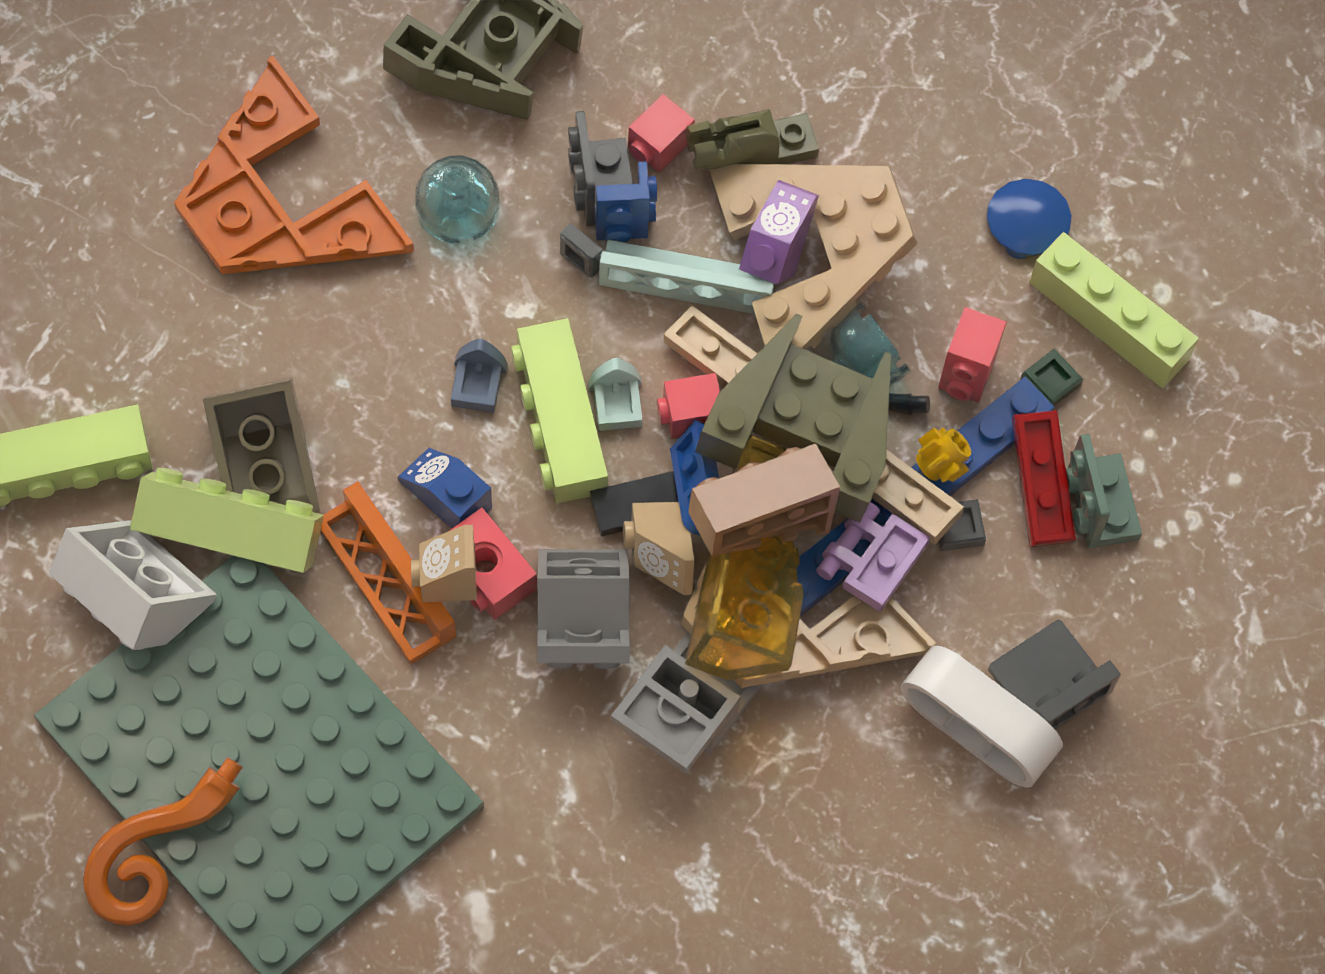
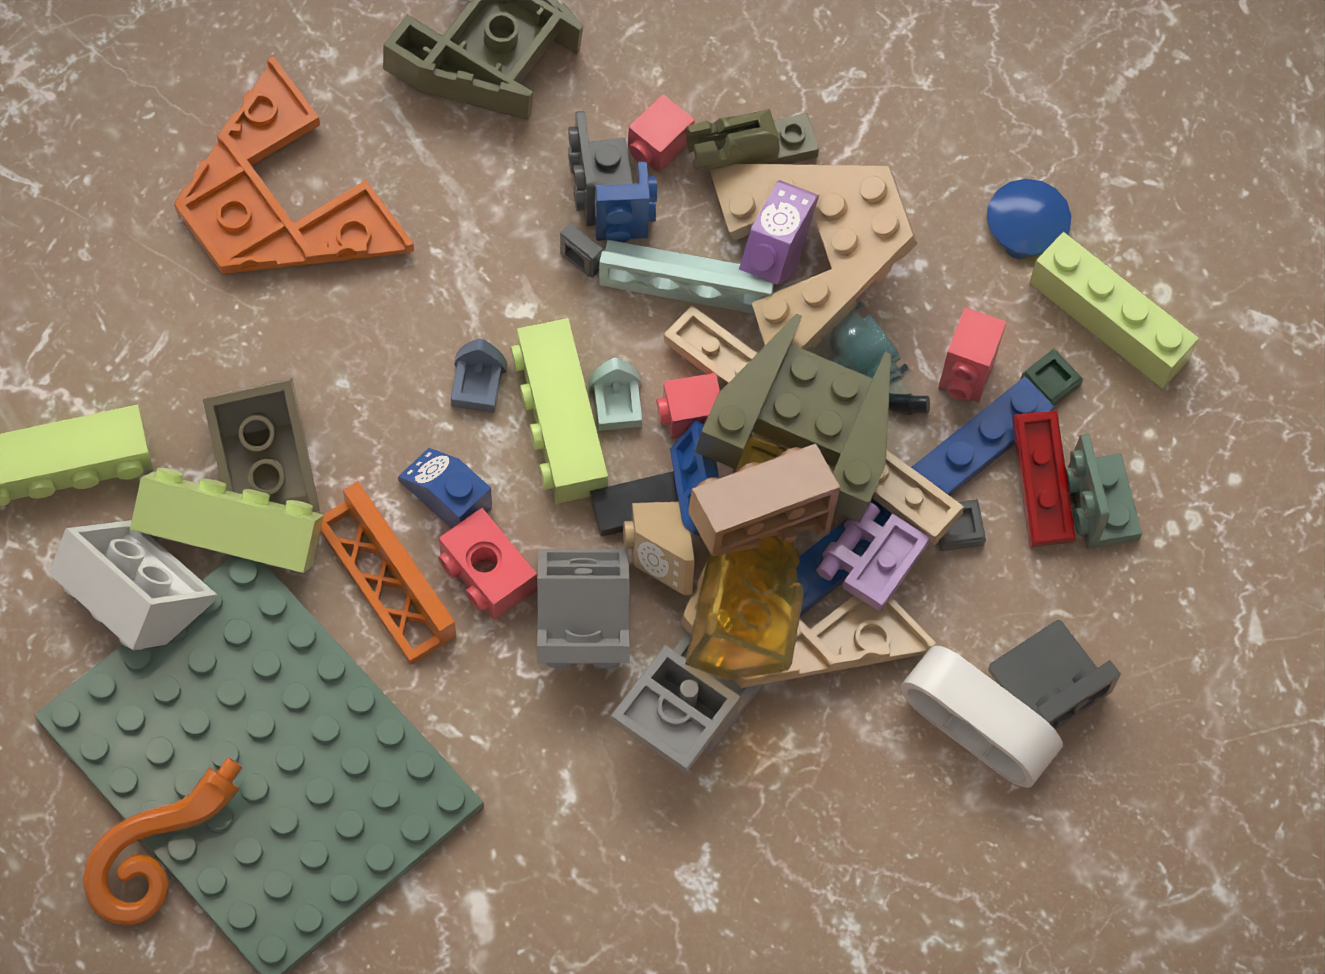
(447, 567): tan slope -> none
(457, 199): clear light blue cylinder -> none
(943, 454): yellow gear -> none

